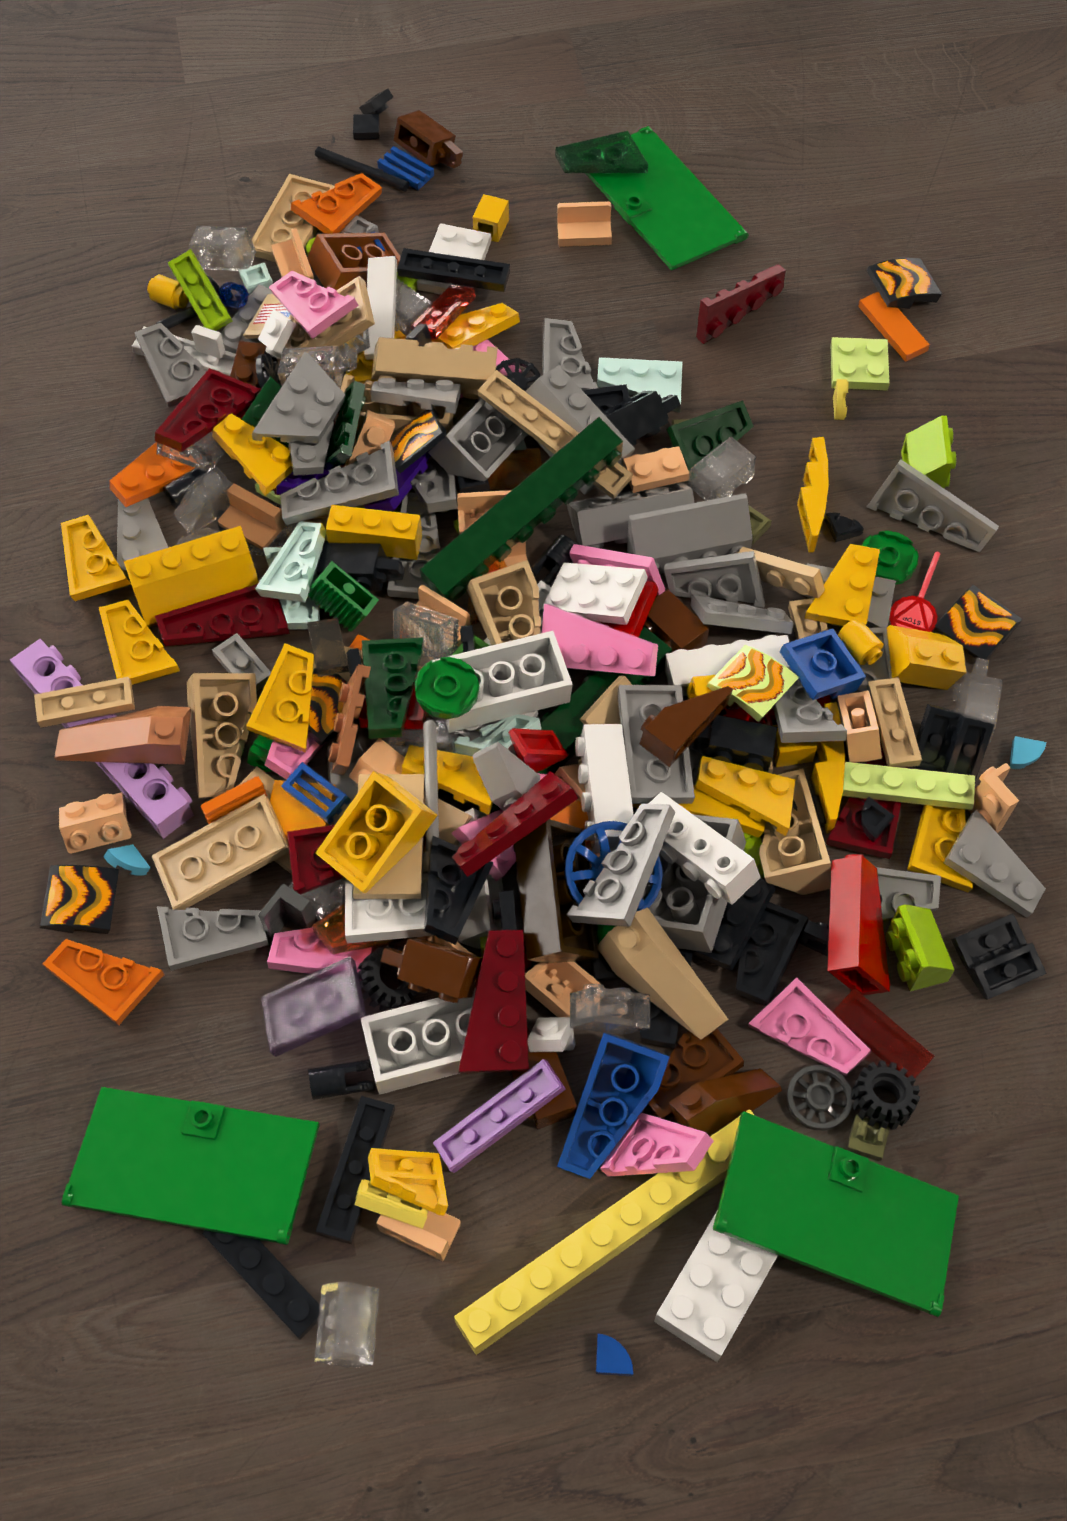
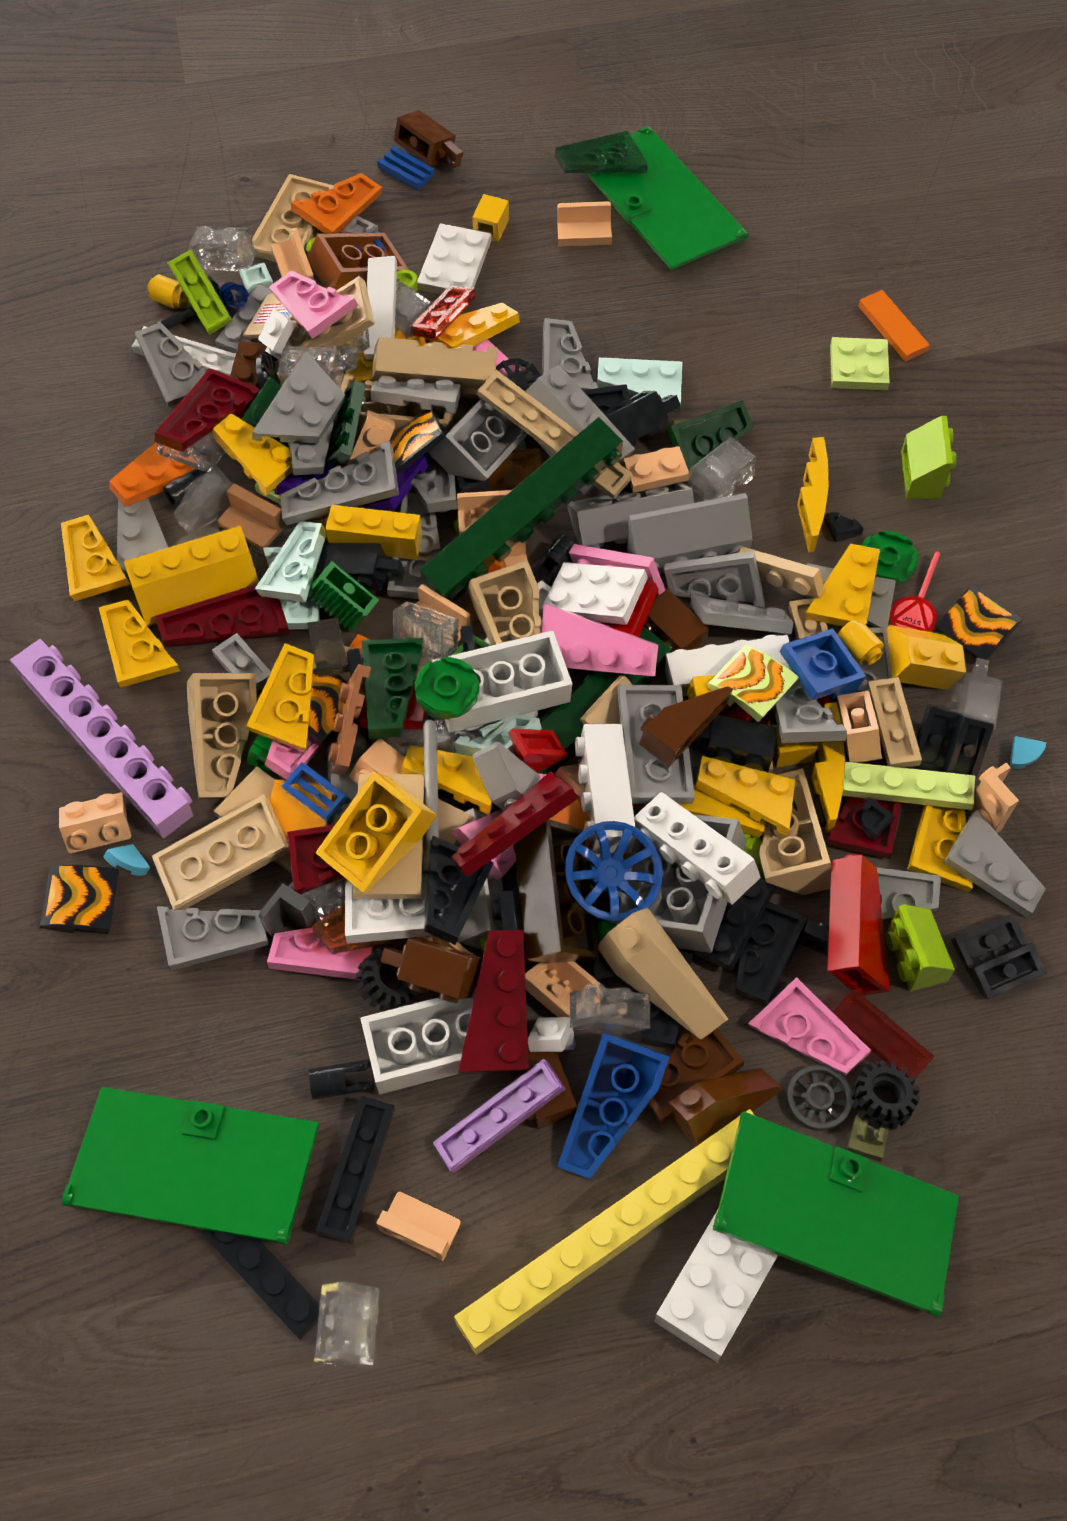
(84, 702): tan plate -> none
(102, 979): orange wing -> none
(142, 736): nougat wedge -> none
(208, 341): white tile -> none
(232, 799): orange tile -> none
(313, 1006): clear purple tile -> none
(362, 168): black bar -> none
(366, 126): black tile -> none
(377, 103): black plate -> none
(389, 1205): light yellow tile -> none
(410, 1176): yellow wing -> none
(421, 334): black tile -> none
(453, 270): black plate -> none
(612, 1357): blue tile -> none
(626, 871): light grey wing -> none
(656, 1147): bright pink wing -> none
(733, 305): dark red wing -> none
(759, 524): olive tile -> none
(839, 402): light yellow tile -> none
(903, 282): slope -> none
(920, 500): light grey wing -> none

